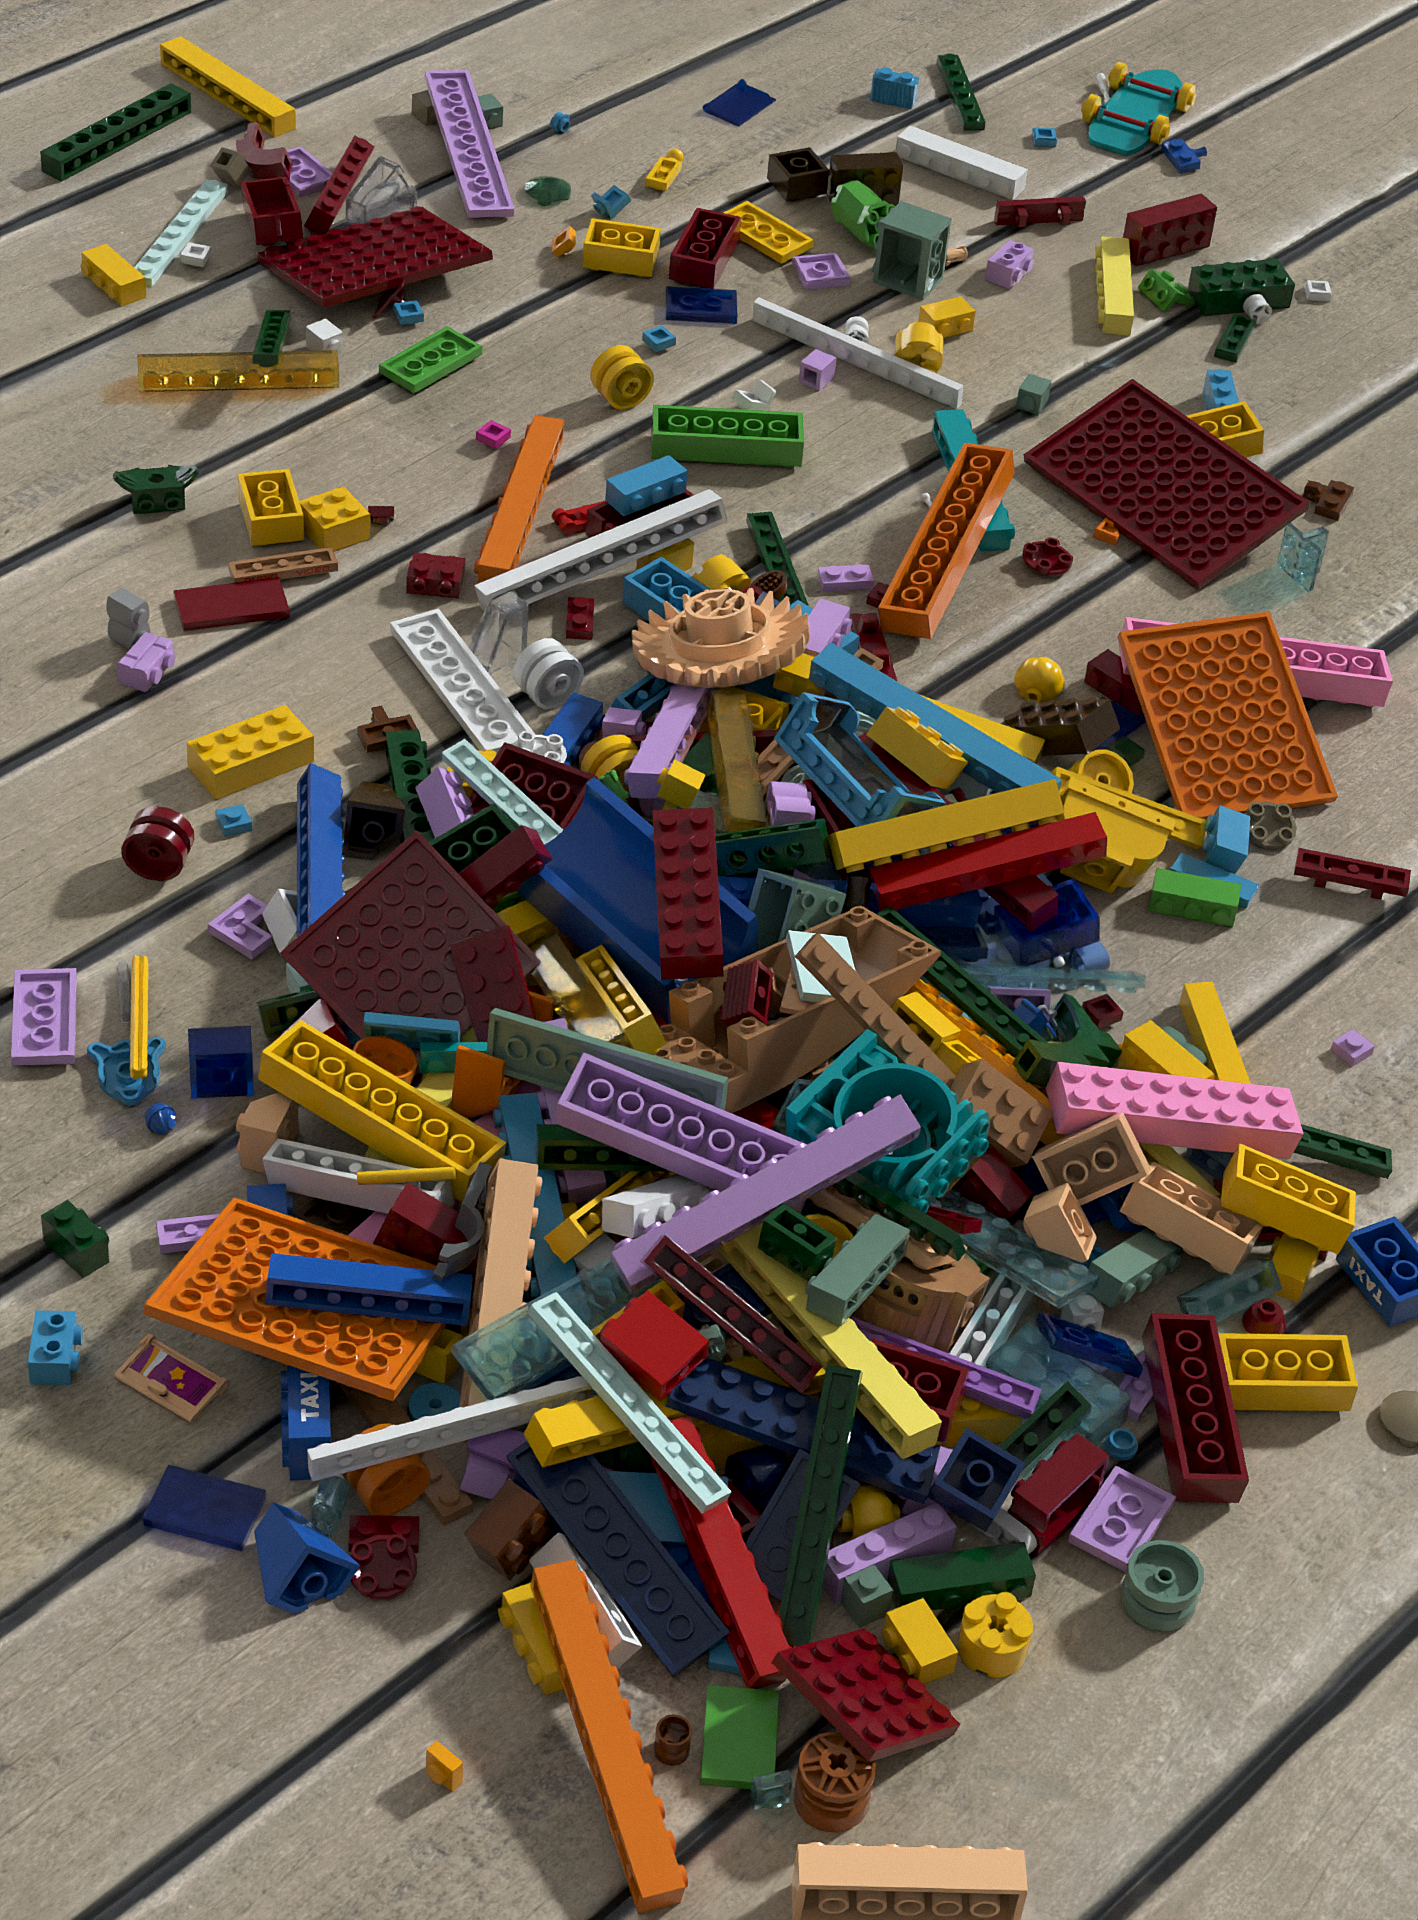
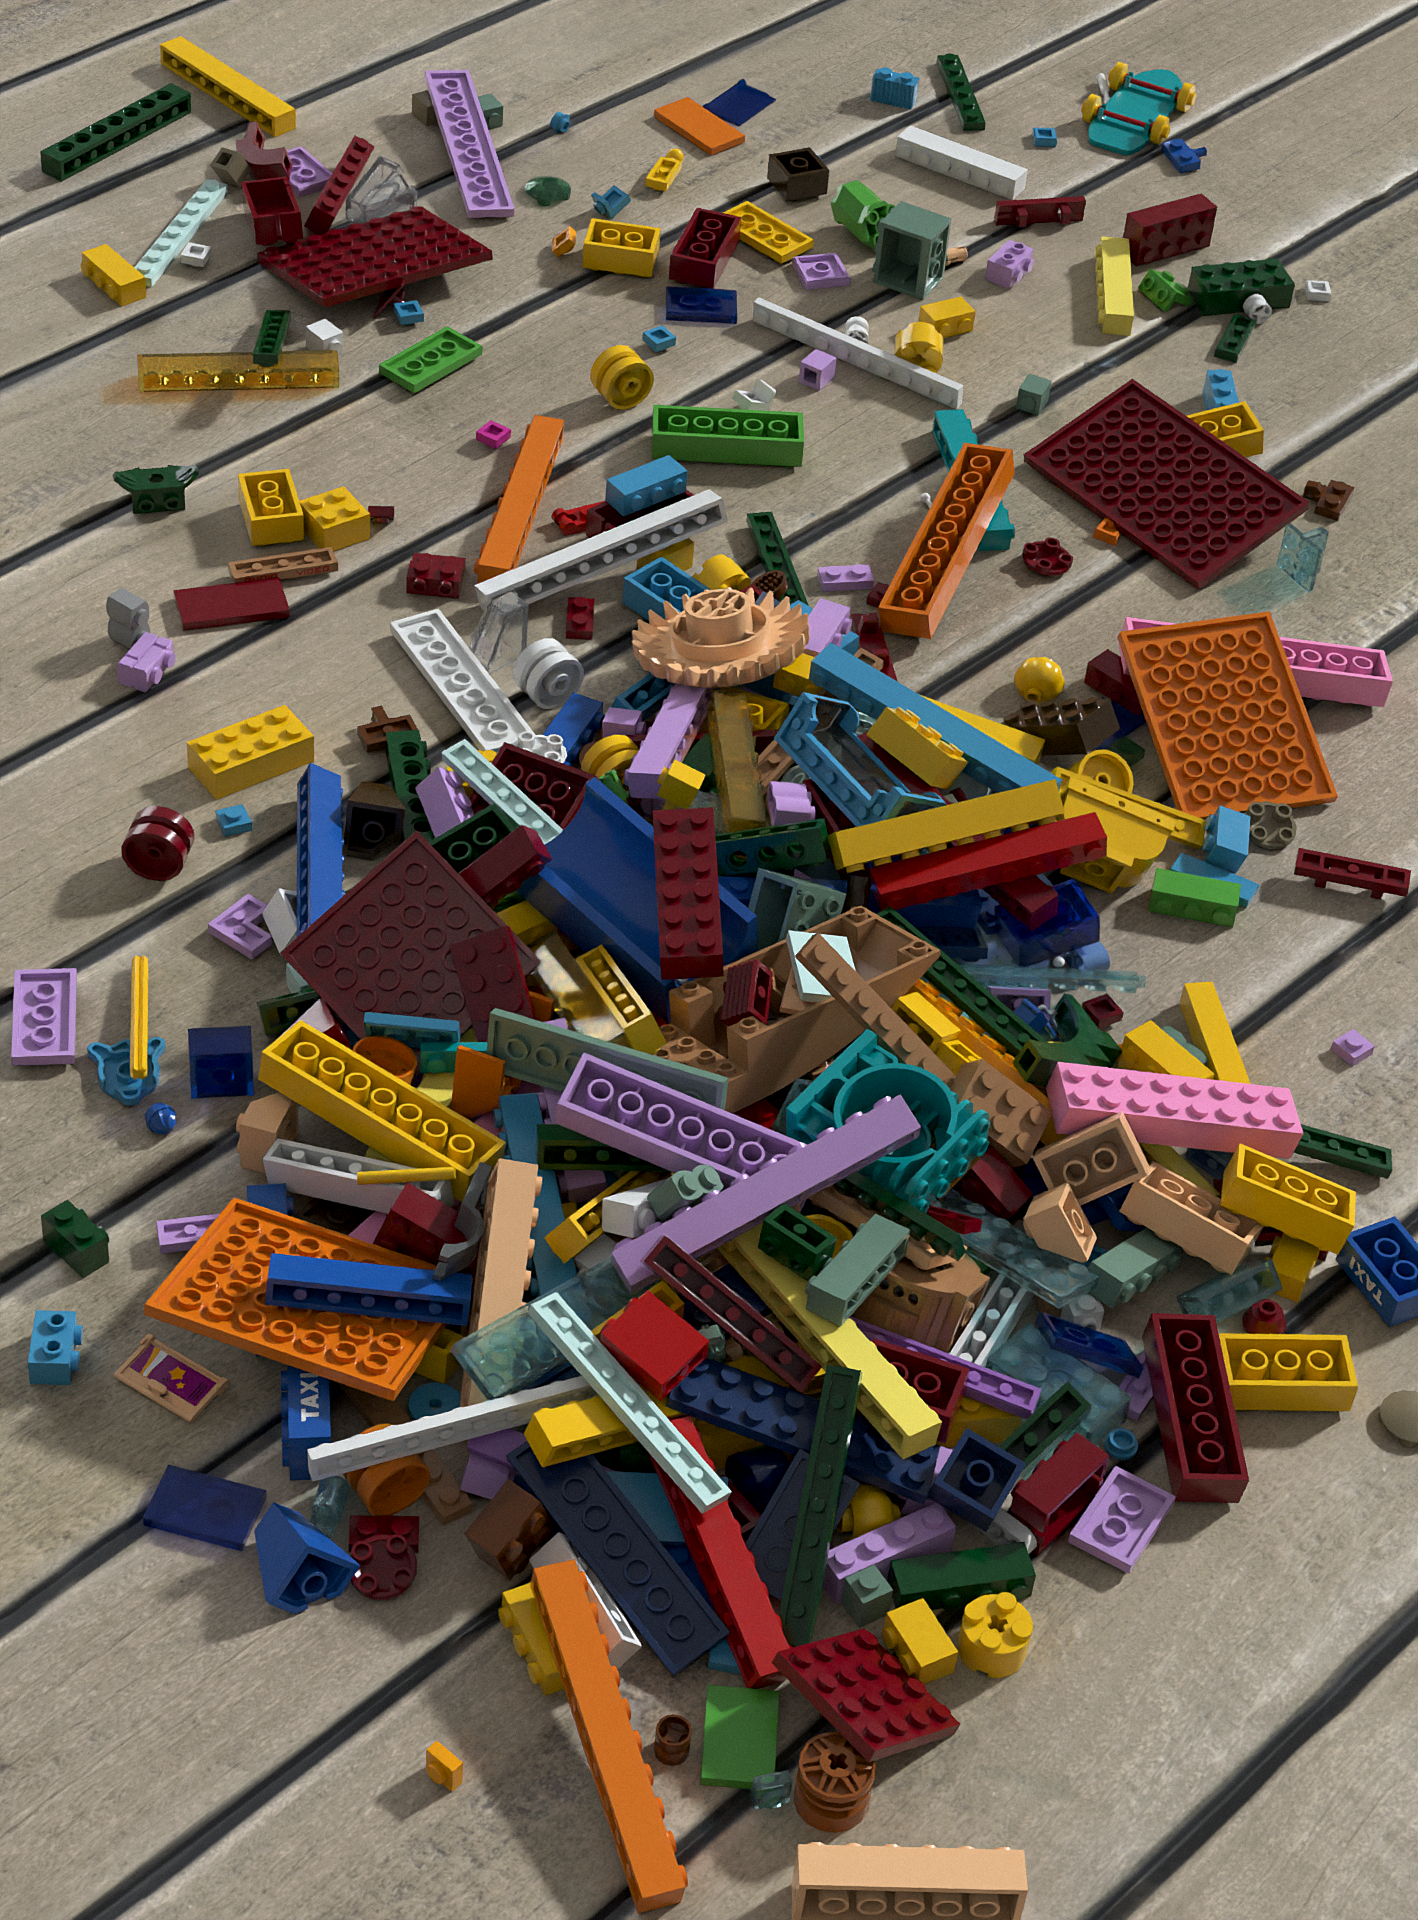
(122, 980): white piece -> none
(683, 1190): none -> sand green brick
(699, 126): none -> orange tile
(875, 170): dark brown brick -> none
(1162, 1585): sand green wheel -> none

